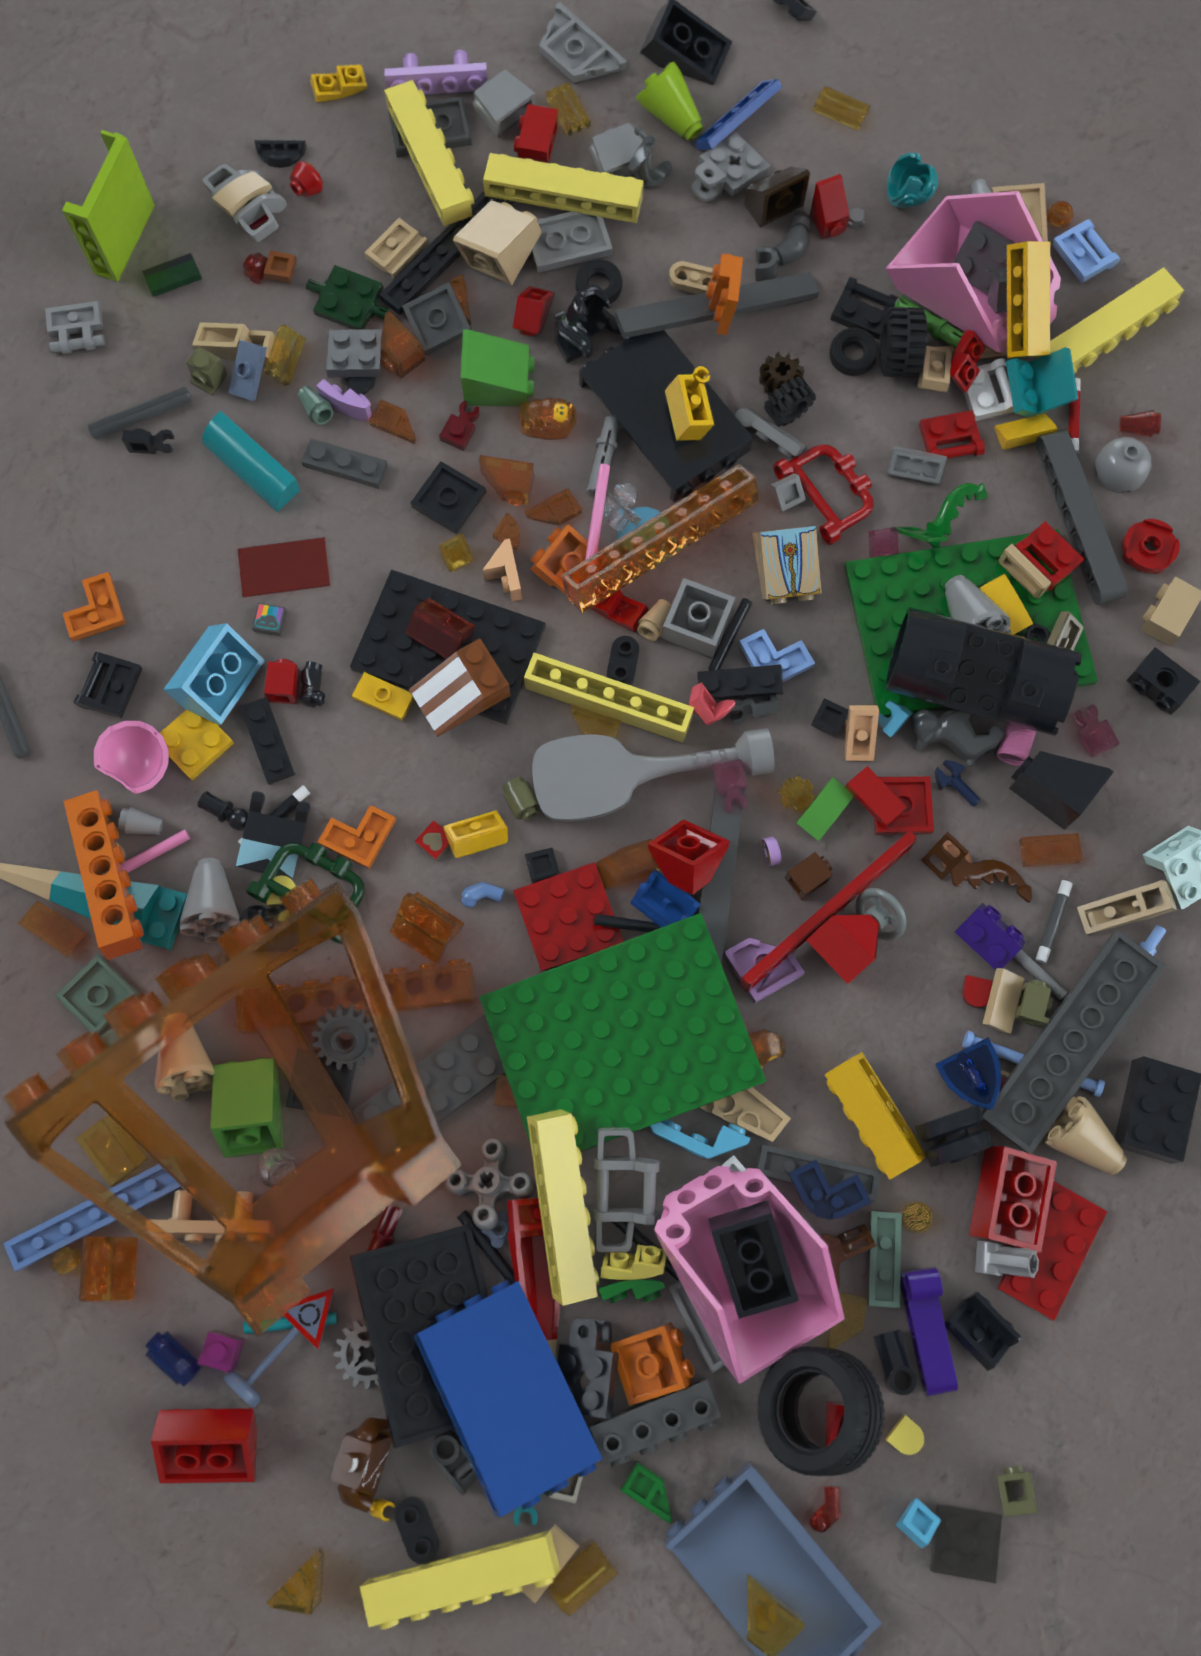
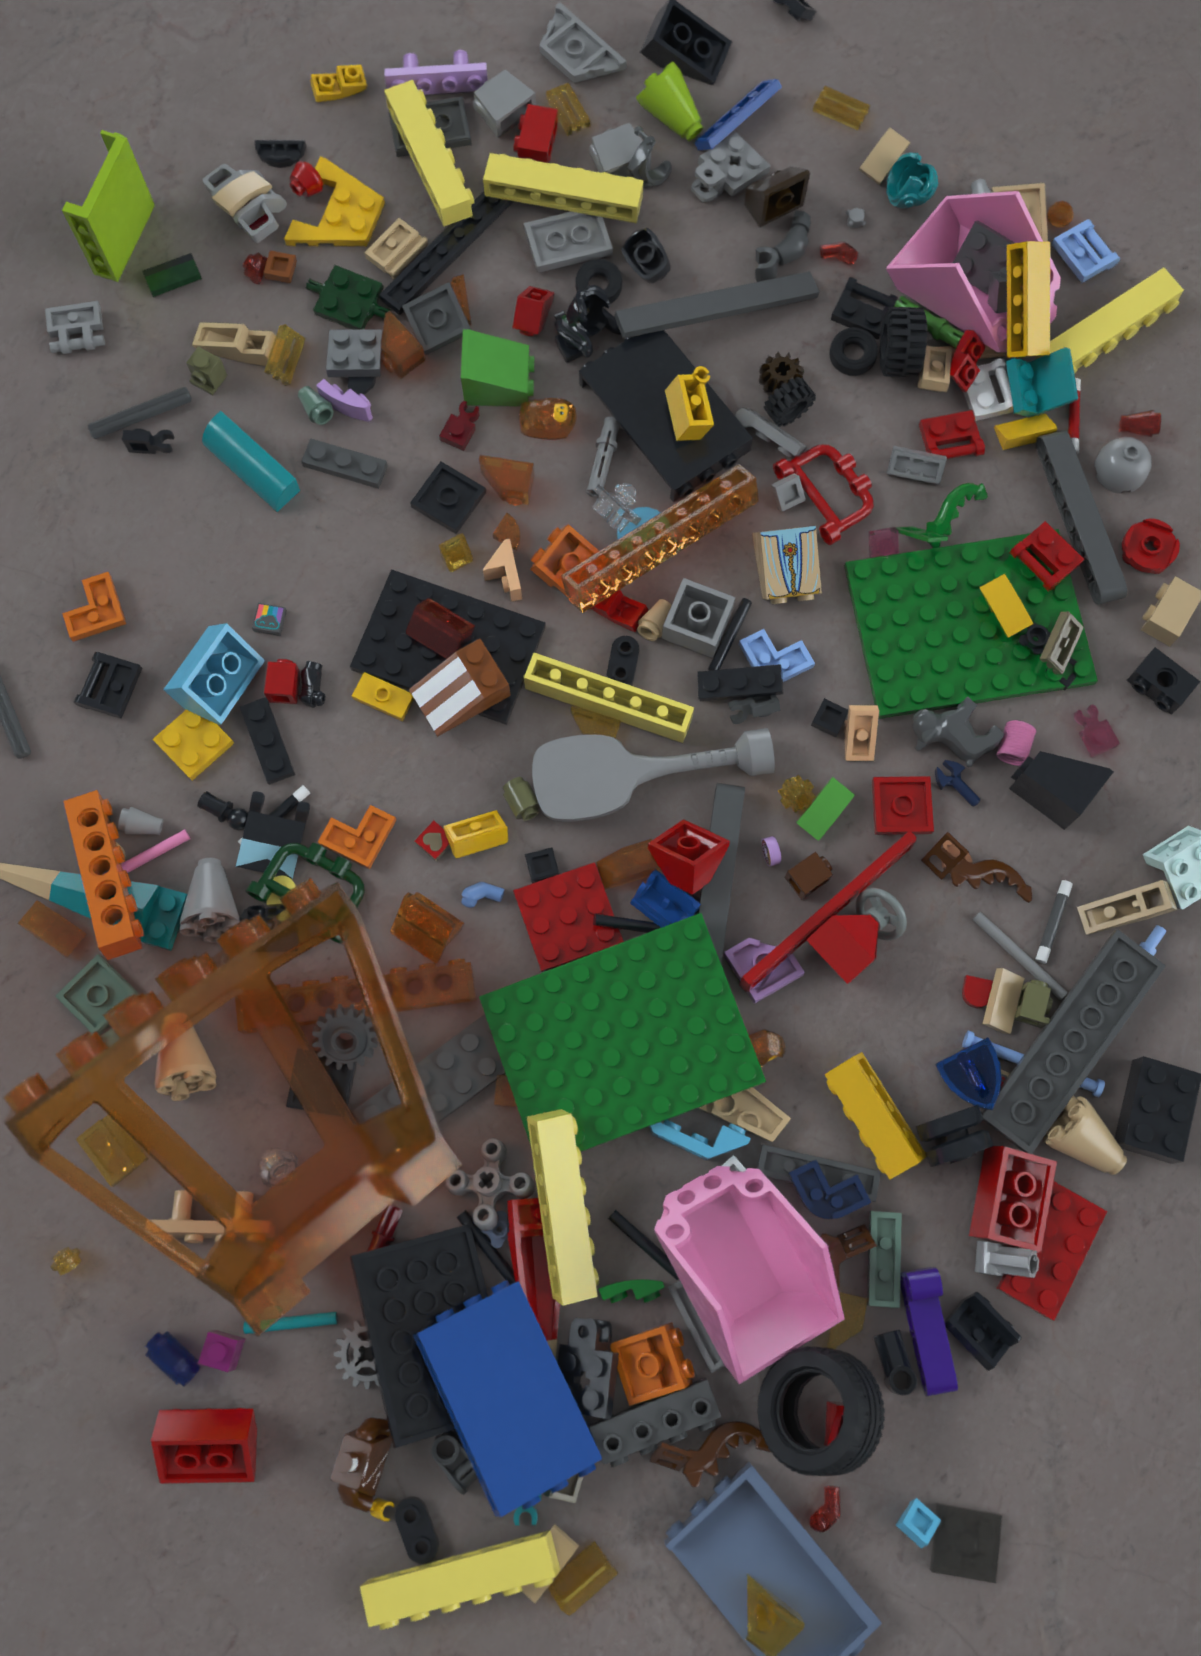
(86, 1218): medium blue plate -> none
(108, 1268): clear orange bracket -> none
(132, 755): bright pink cylinder -> none
(247, 370): sand blue plate -> none
(247, 1107): bright green slope -> none
(283, 567): clear red window -> none
(303, 1590): clear yellow slope -> none
(309, 1319): sand blue piece -> none
(348, 216): none -> yellow wing
(393, 421): clear orange tile -> none
(498, 240): tan slope -> none
(555, 509): clear orange tile -> none
(598, 508): bright pink bar -> none
(623, 1214): light grey bar -> none
(646, 255): none -> black piece
(646, 1263): light yellow slope -> none
(648, 1490): green tile -> none
(694, 275): tan plate -> none
(707, 707): coral plate -> none
(713, 1447): none -> reddish brown piece
(724, 290): orange plate -> none
(730, 779): clear pink plate -> none
(753, 1259): black brick -> none
(830, 207): red slope -> none
(841, 251): none -> clear red arm
(875, 796): red tile -> none
(884, 156): none -> tan slope
(898, 718): medium azure tile -> none
(906, 1436): light yellow tile -> none
(916, 1217): clear yellow tile -> none
(972, 605): light grey cone -> none
(983, 671): black cylinder -> none
(991, 936): dark purple bracket -> none
(1012, 1504): olive brick -> none
(1024, 571): tan tile -> none
(1050, 850): clear orange plate -> none

